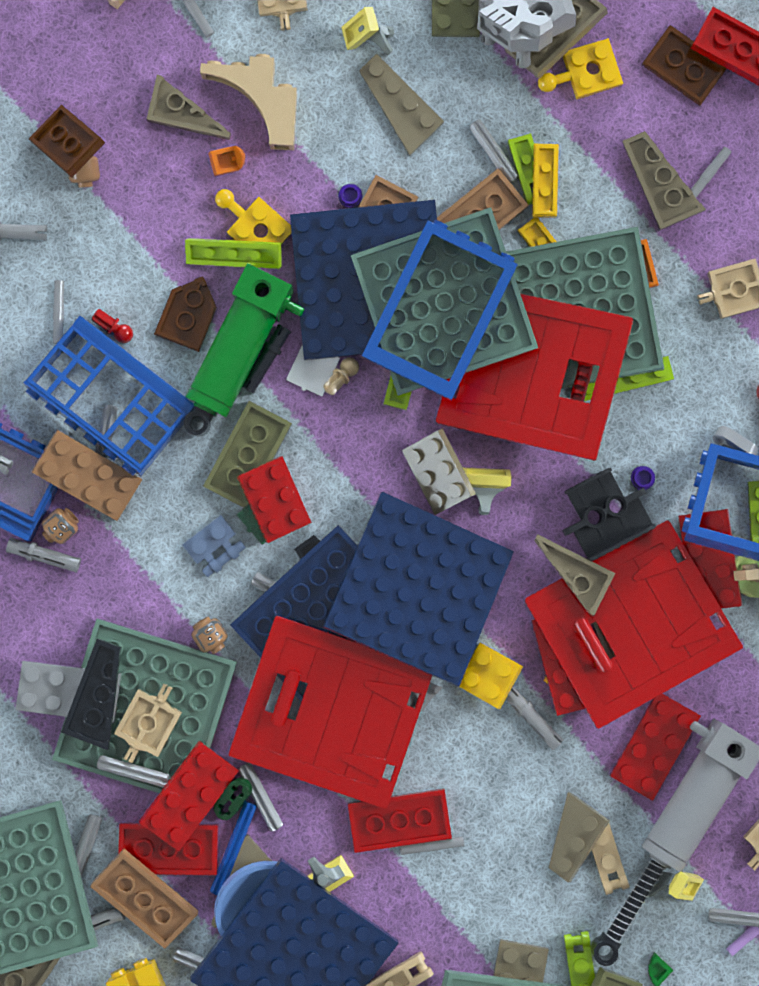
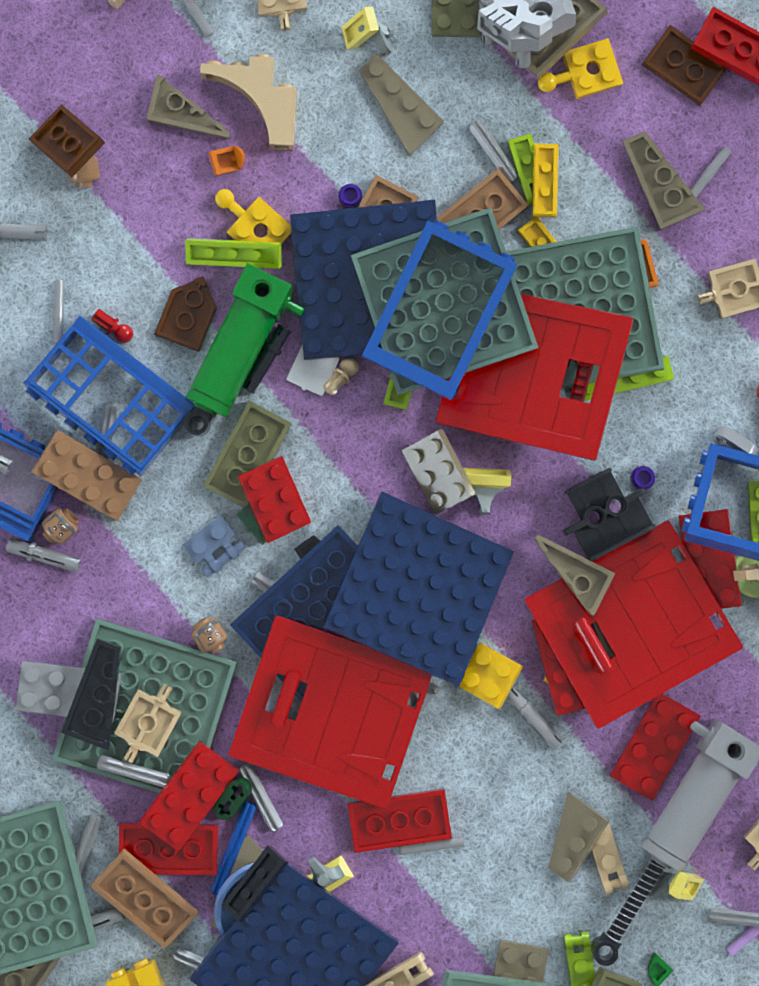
(255, 883): none -> black plate

